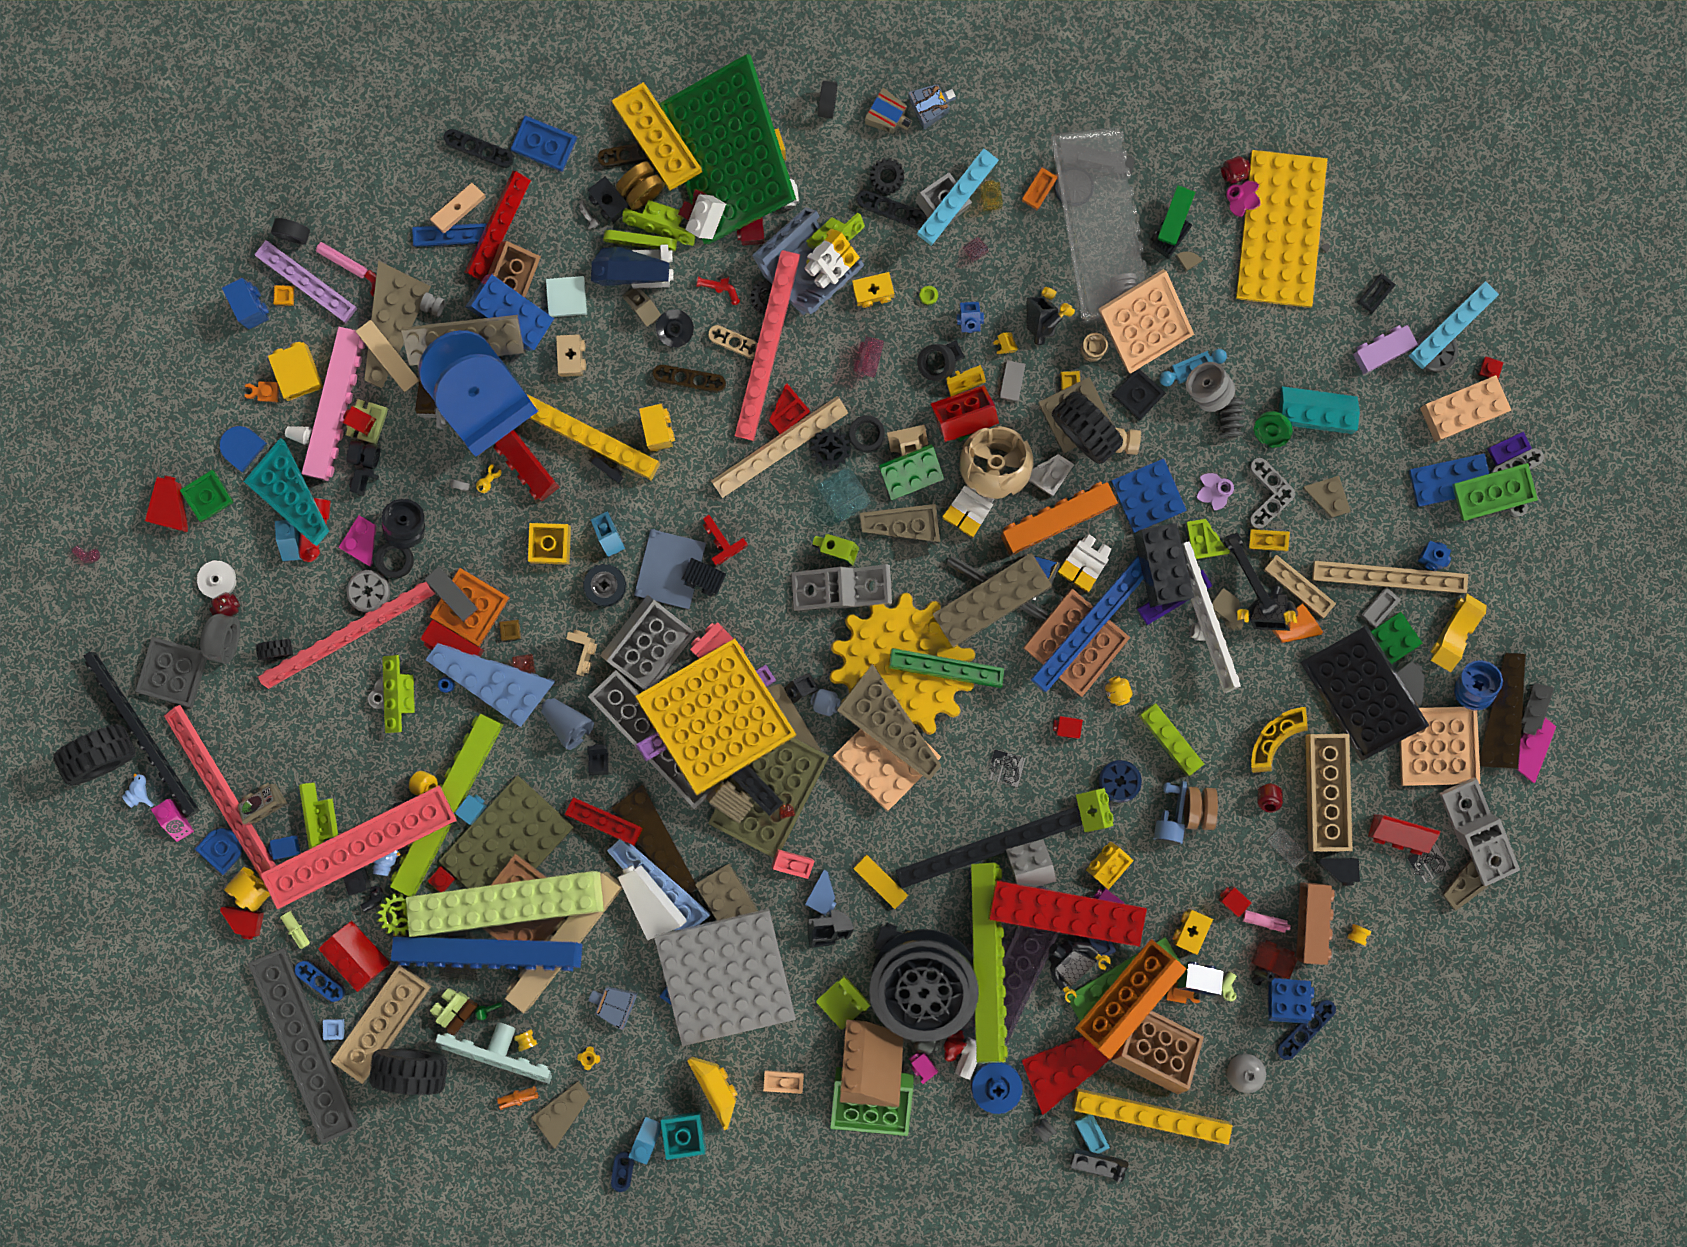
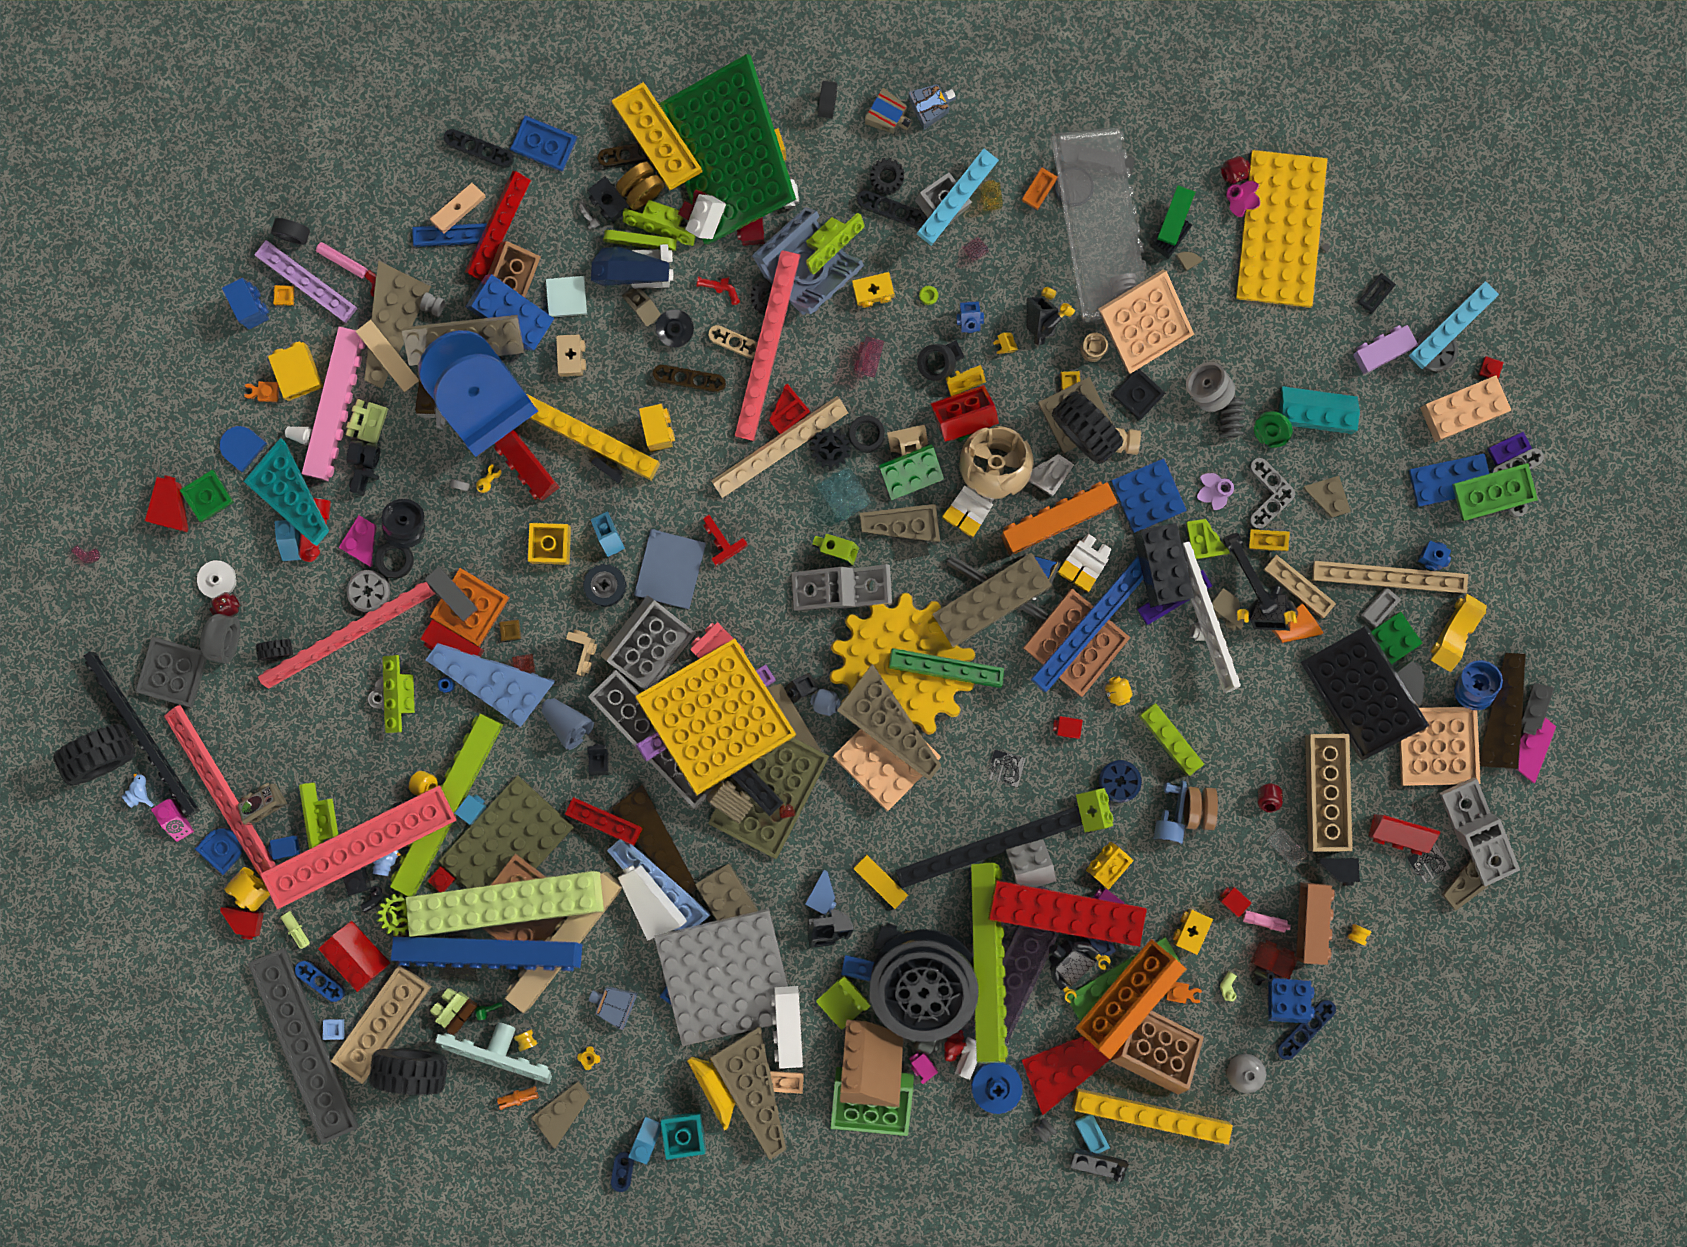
(359, 420): red brick -> none
(703, 576): black brick -> none
(749, 1081): none -> dark tan wing
(788, 1027): none -> white brick
(792, 864): coral plate -> none
(831, 259): white hips -> none
(857, 968): none -> blue plate
(1012, 381): light grey tile -> none
(1184, 368): dark azure plate -> none
(1200, 979): brick -> none
(1274, 734): yellow brick -> none

